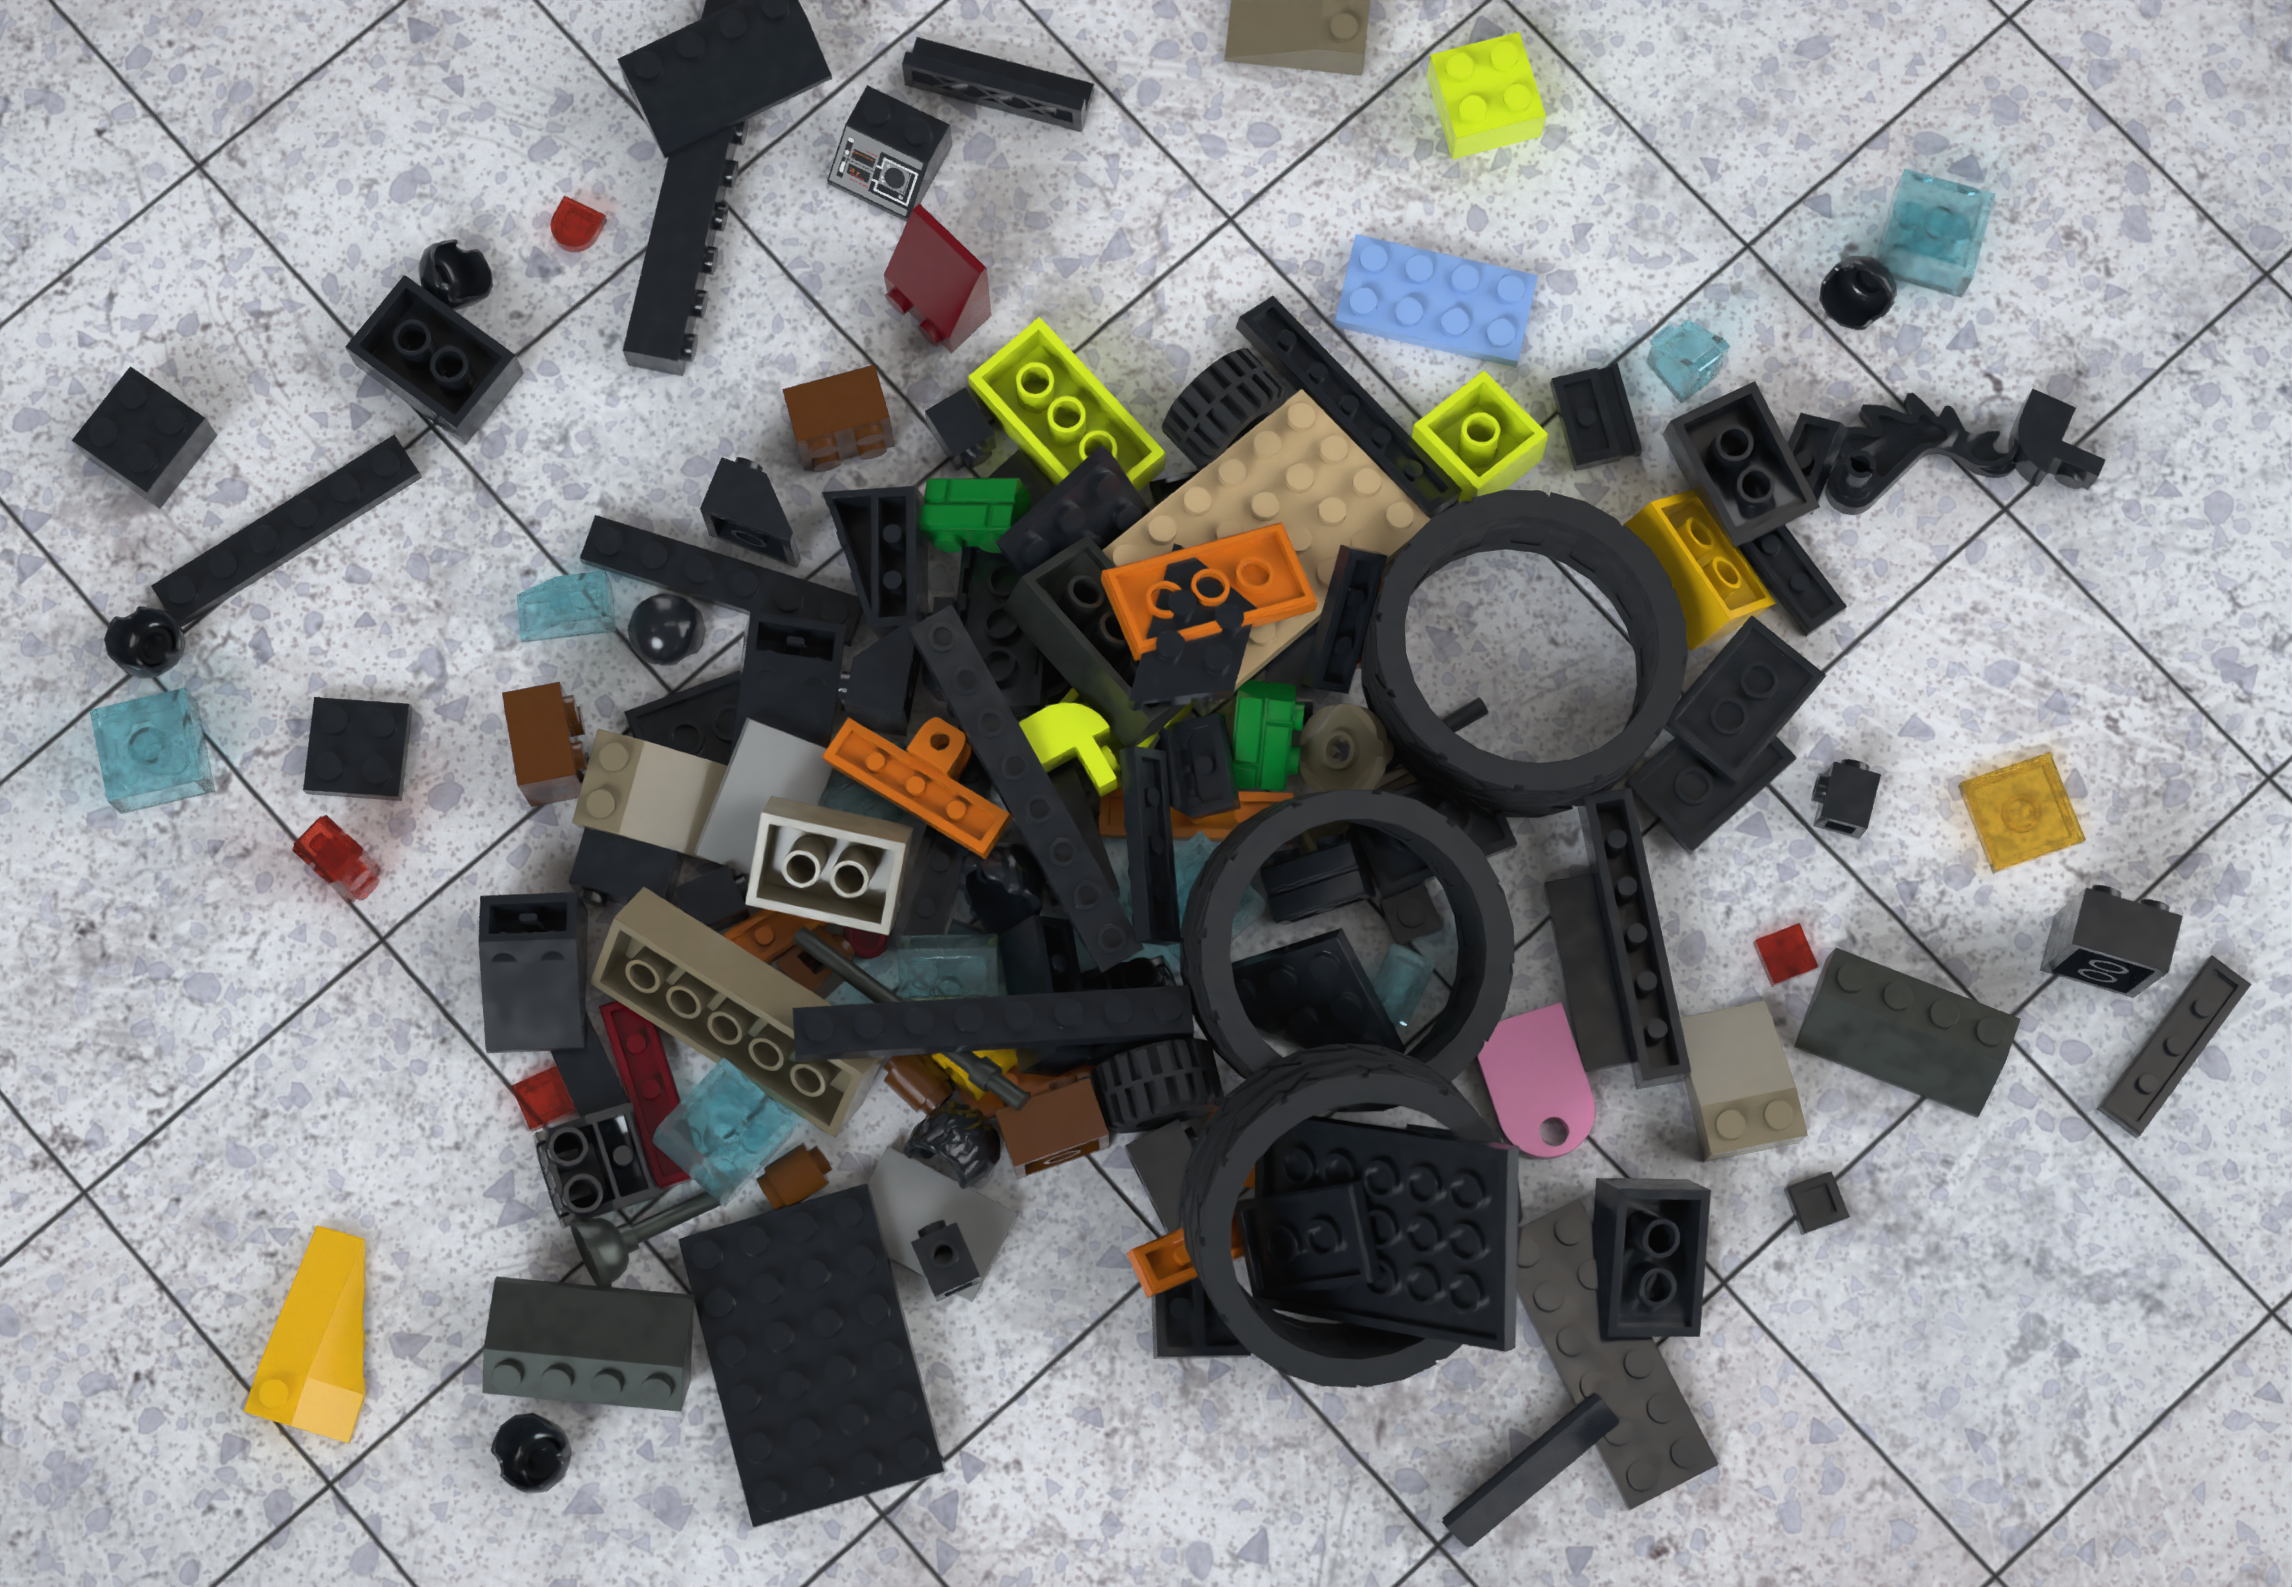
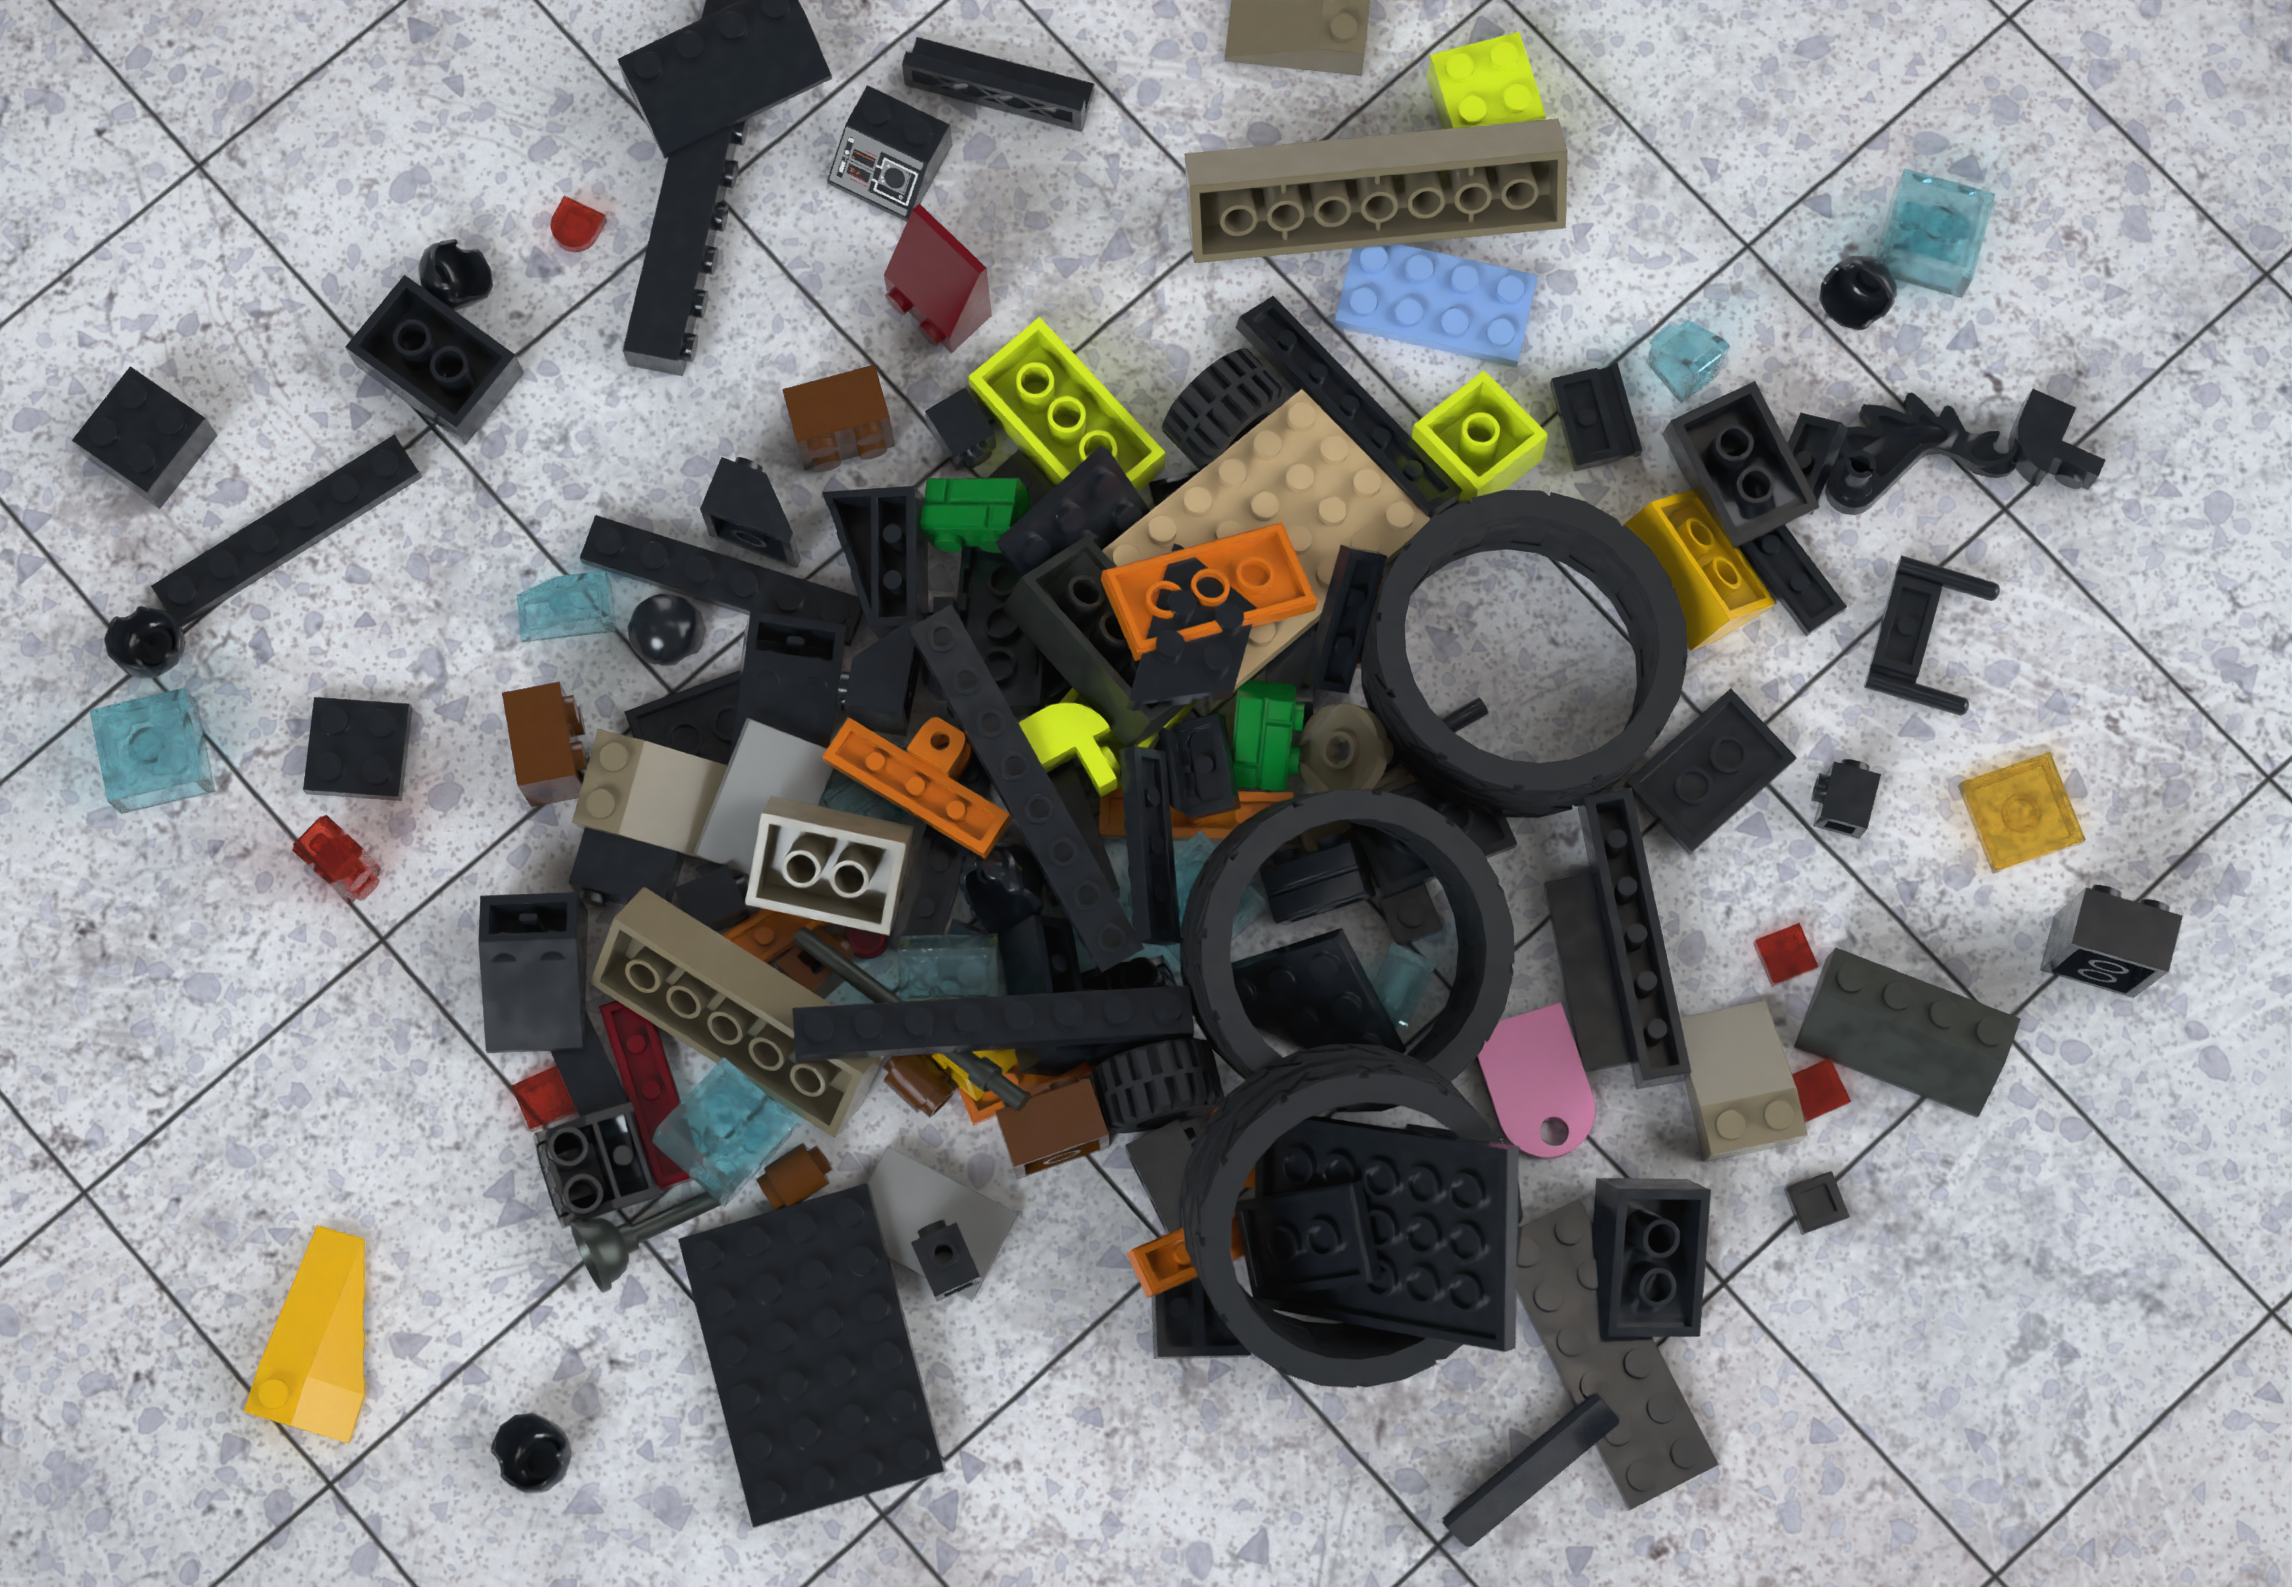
(588, 1344): pearl dark grey slope -> none
(960, 1138): black hair -> none
(1376, 190): none -> dark tan brick
(1743, 700): black tile -> none
(1820, 1090): none -> clear red tile
(1908, 627): none -> black plate
(2173, 1046): black tile -> none

